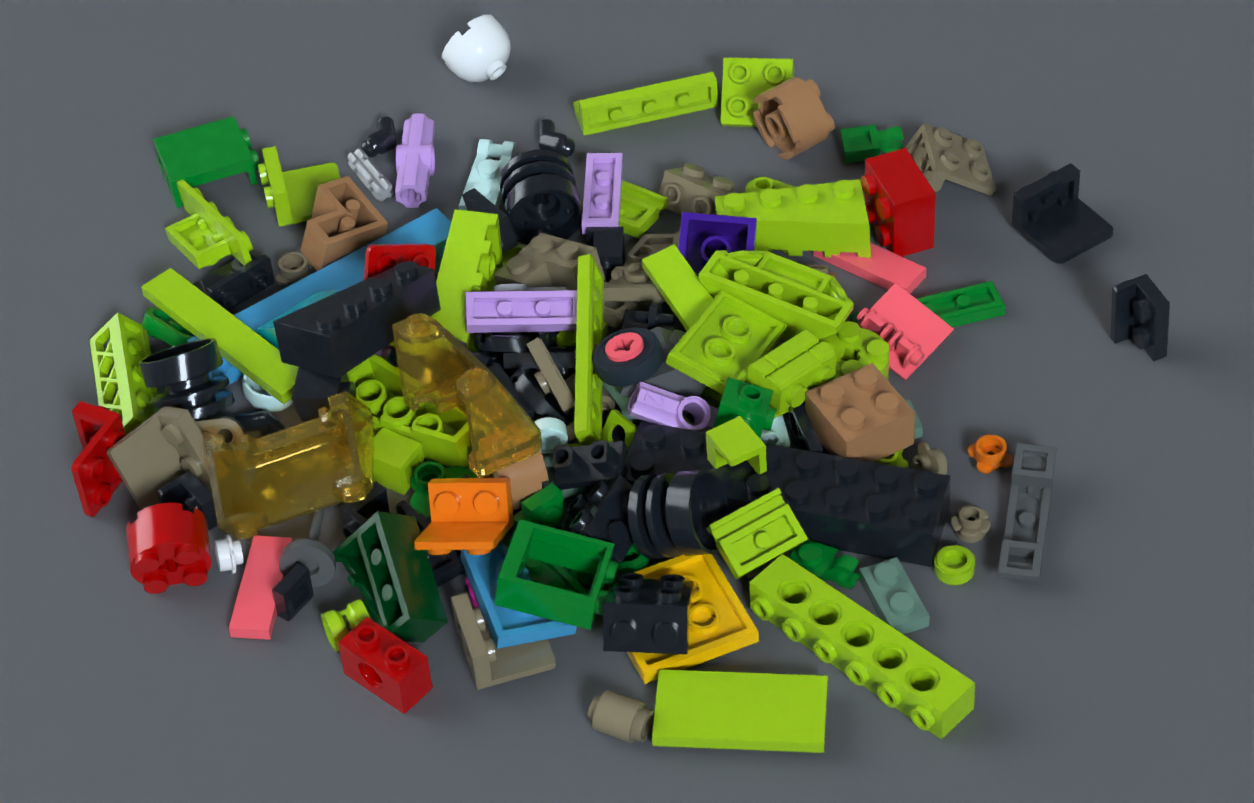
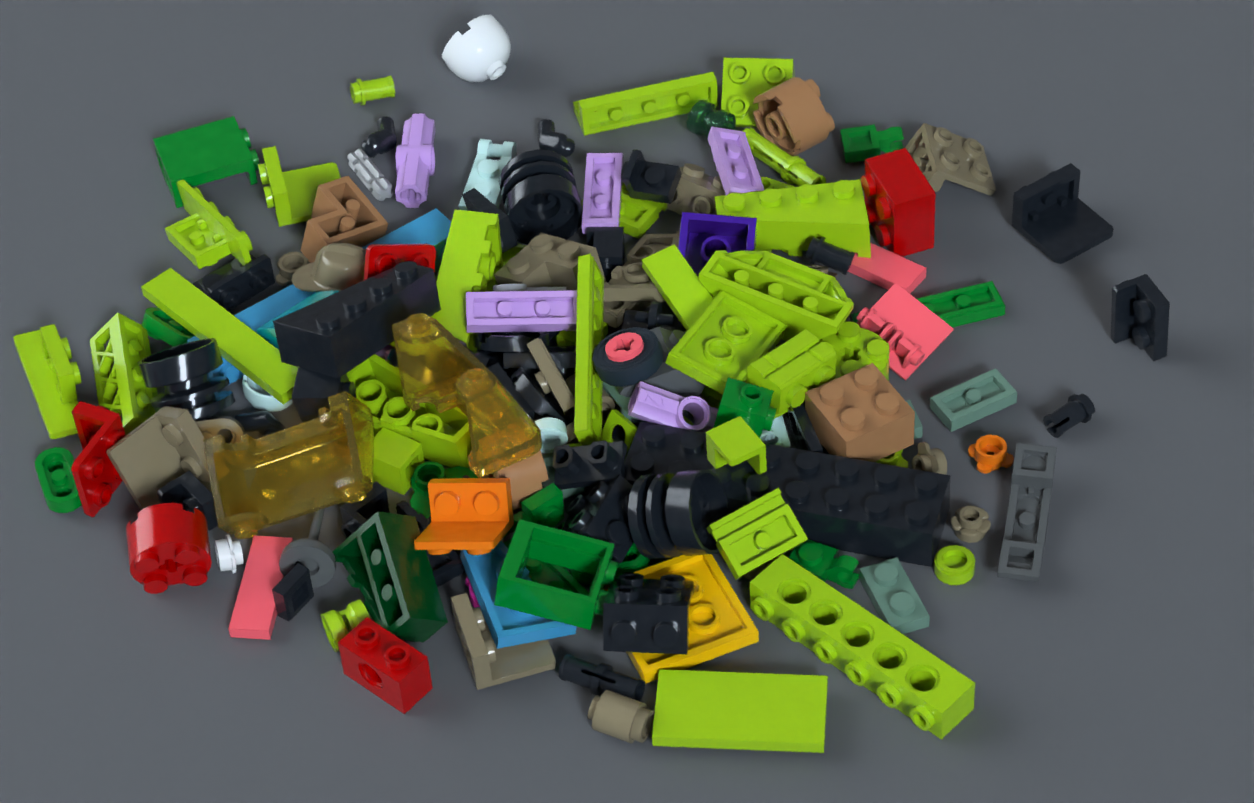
(50, 377): none -> lime bracket
(57, 480): none -> green plate
(334, 268): none -> dark tan piece
(372, 89): none -> lime pin
(600, 678): none -> black pin
(650, 179): none -> black bracket
(705, 115): none -> clear green wheel
(734, 161): none -> lavender hinge
(792, 168): none -> lime pin
(829, 255): none -> black pin
(973, 400): none -> sand green plate
(1075, 411): none -> black pin

